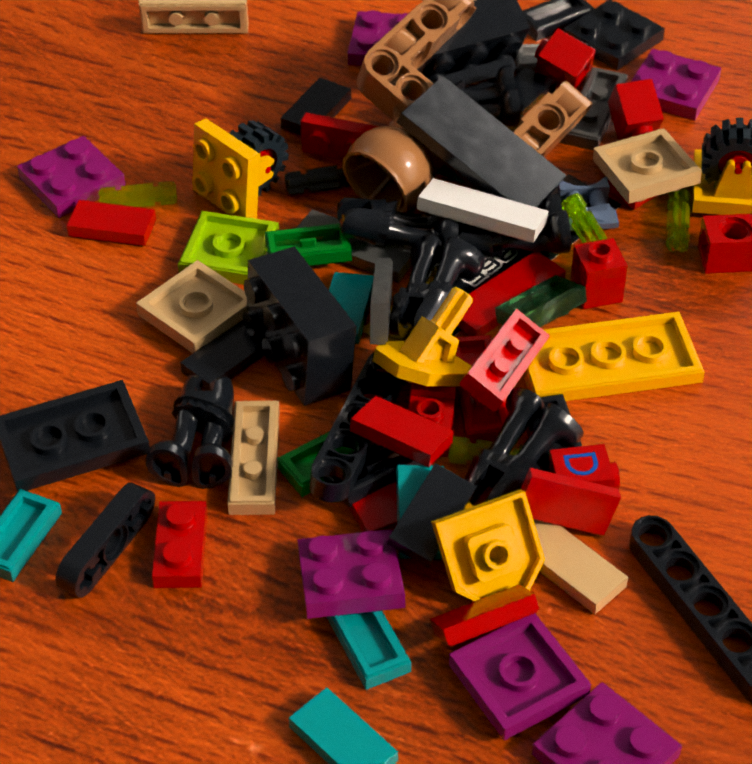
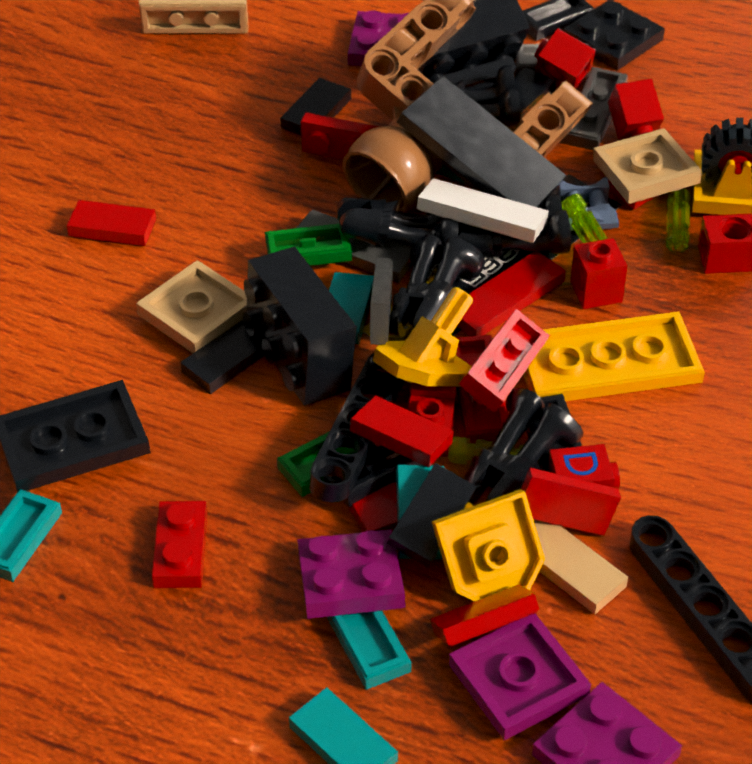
(70, 175): magenta plate -> none
(105, 540): black beam -> none
(140, 194): clear neon green axle -> none
(211, 416): black piece -> none
(226, 244): lime tile -> none
(236, 165): yellow plate -> none
(254, 458): tan tile -> none
(315, 180): black axle -> none
(544, 301): clear green plate -> none
(679, 82): magenta plate -> none

